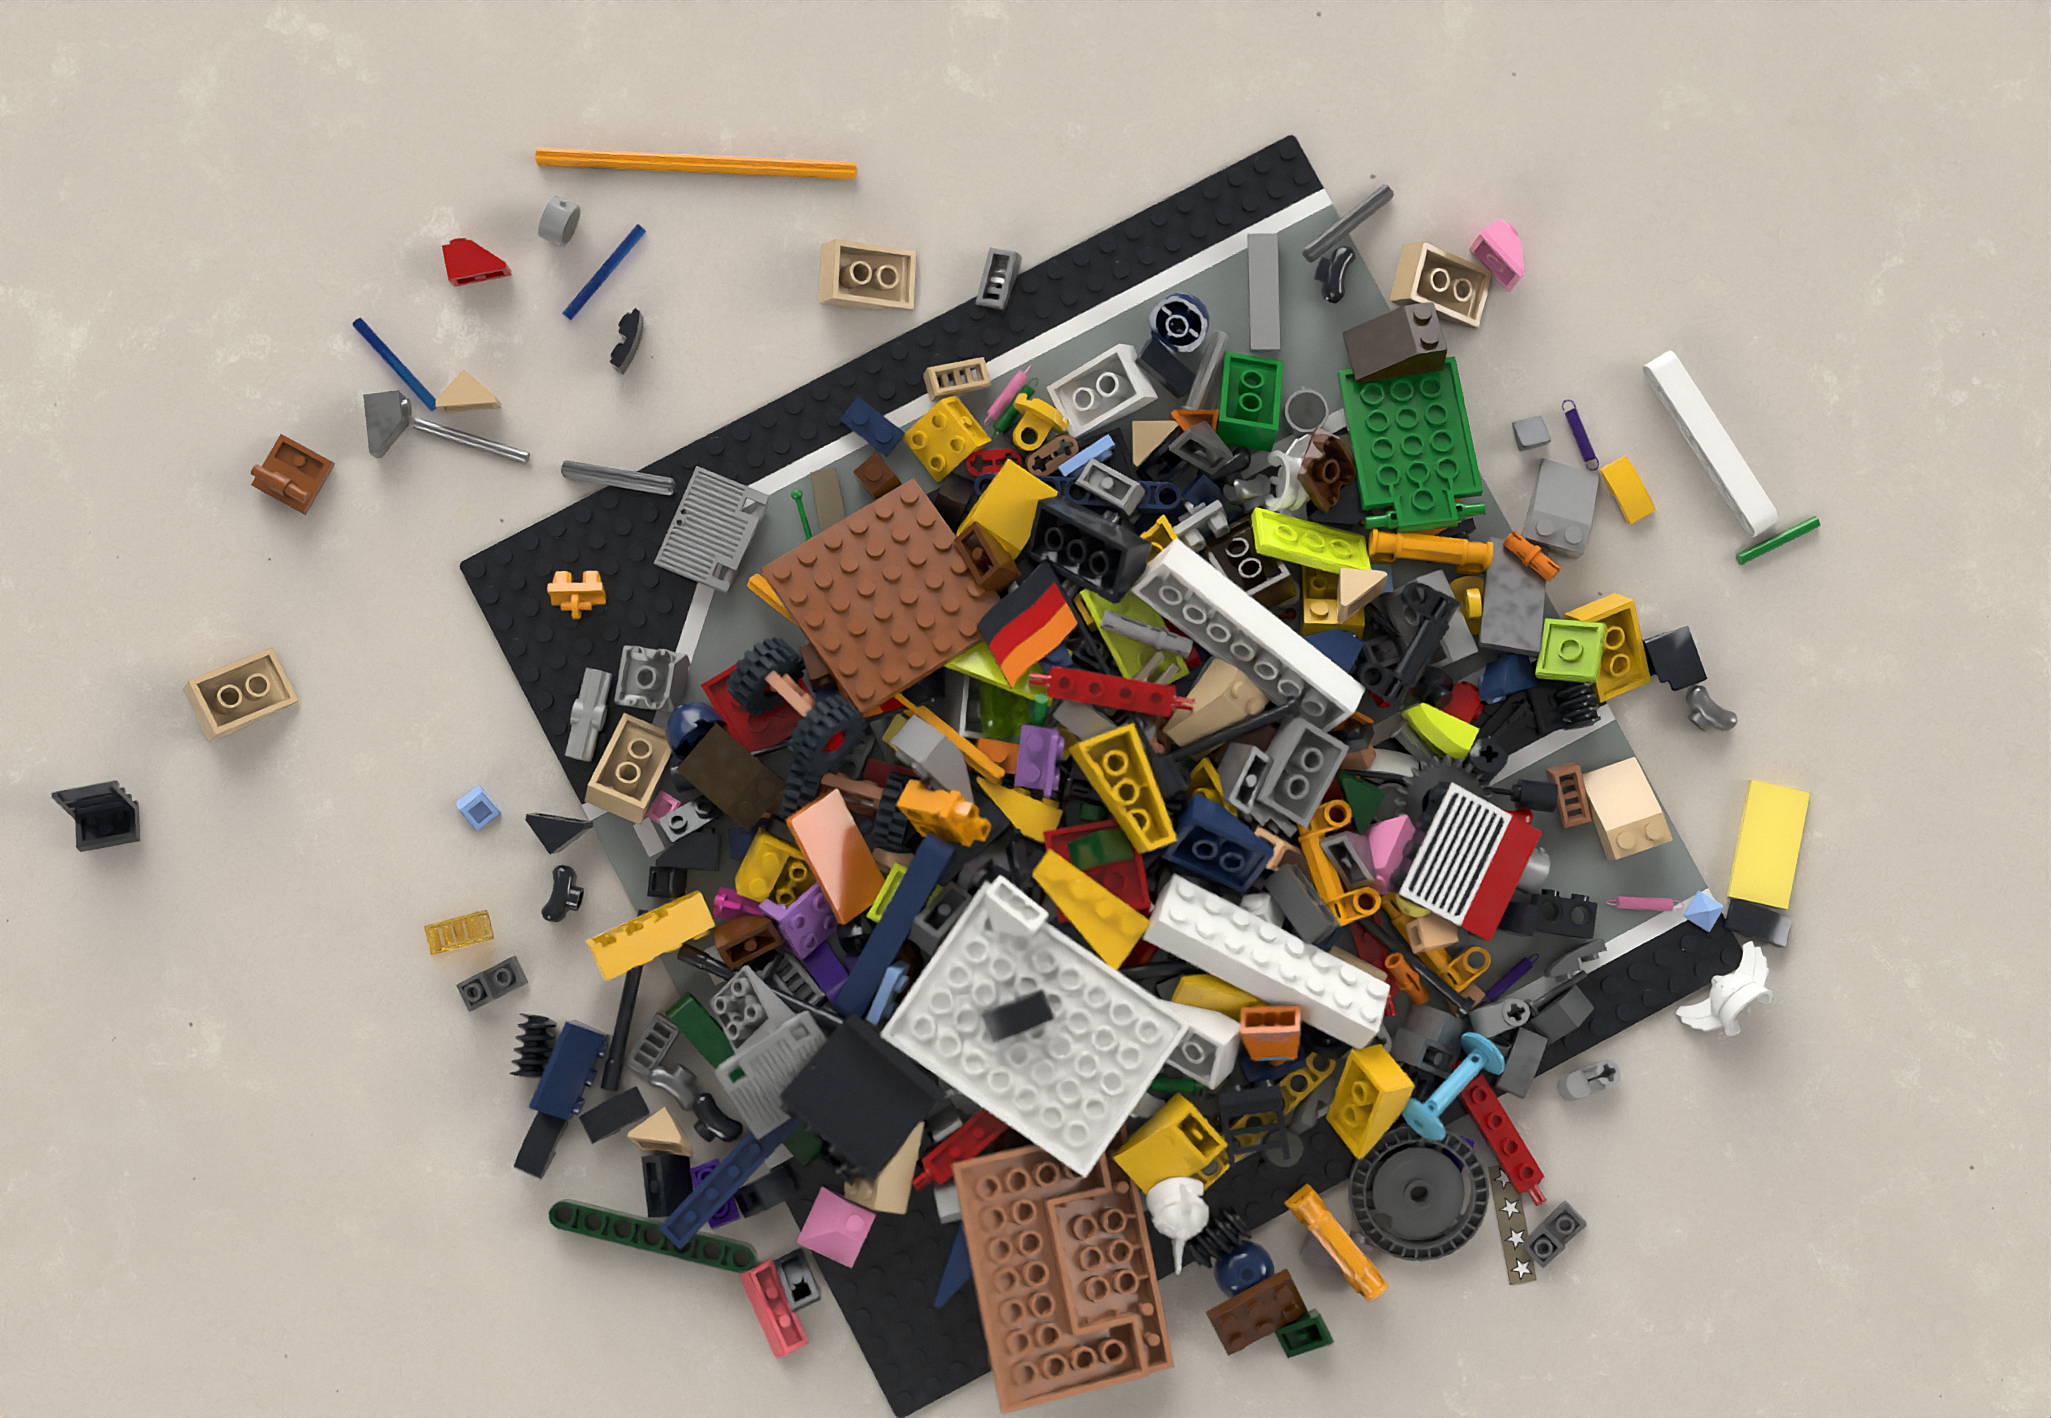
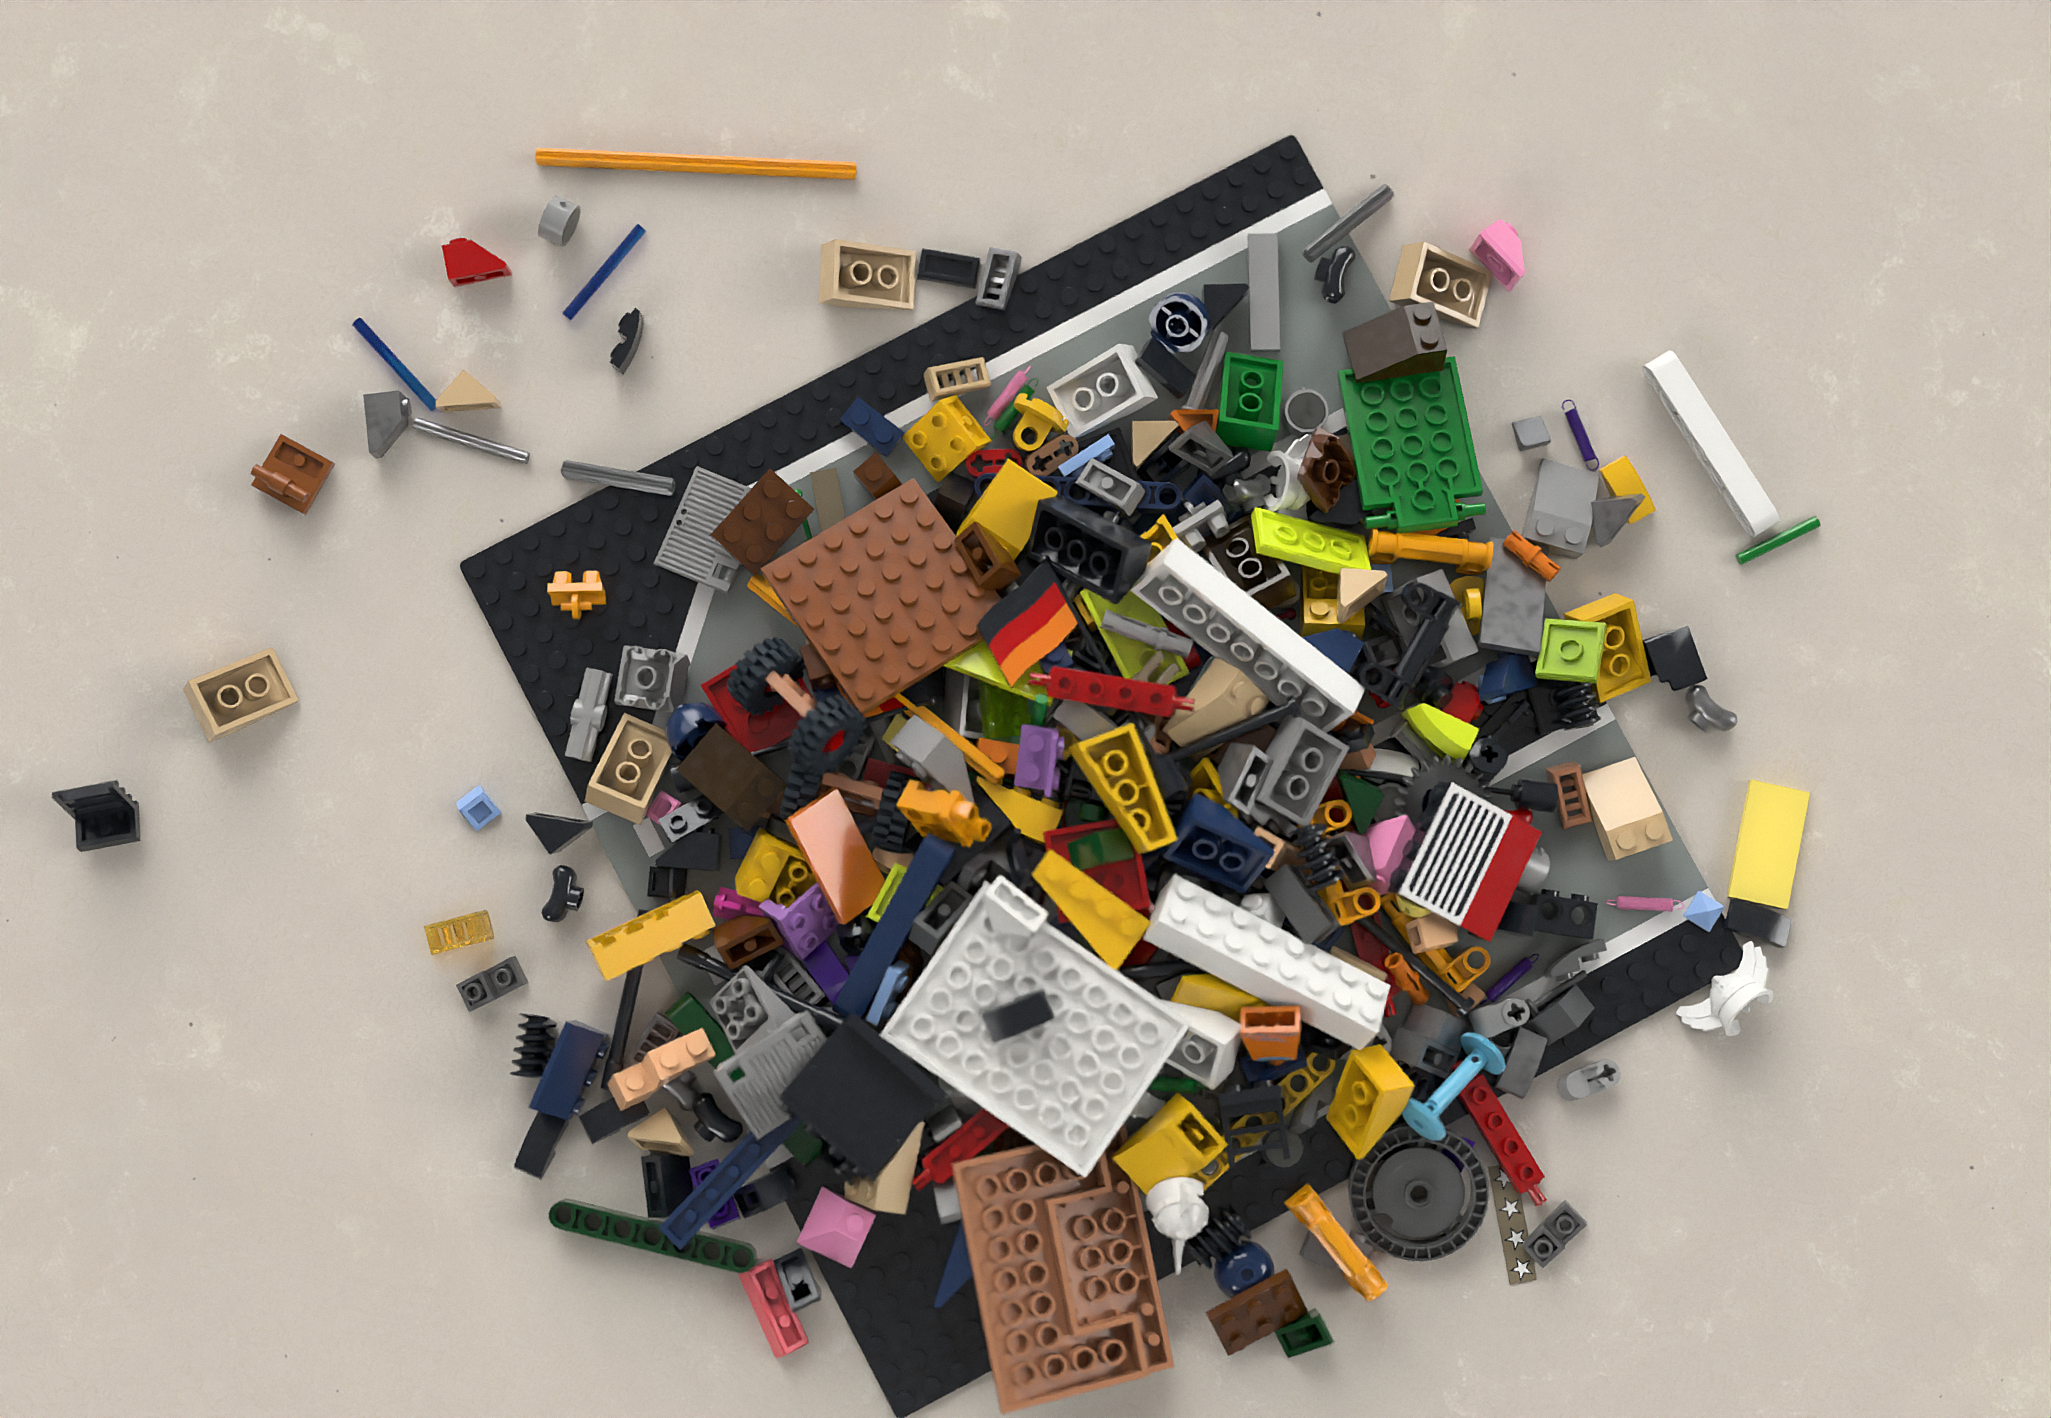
(659, 1068): none -> light nougat arch
(762, 522): none -> reddish brown plate
(948, 268): none -> black tile
(1221, 300): none -> black slope
(1317, 856): none -> black piece
(1612, 514): none -> flat silver slope

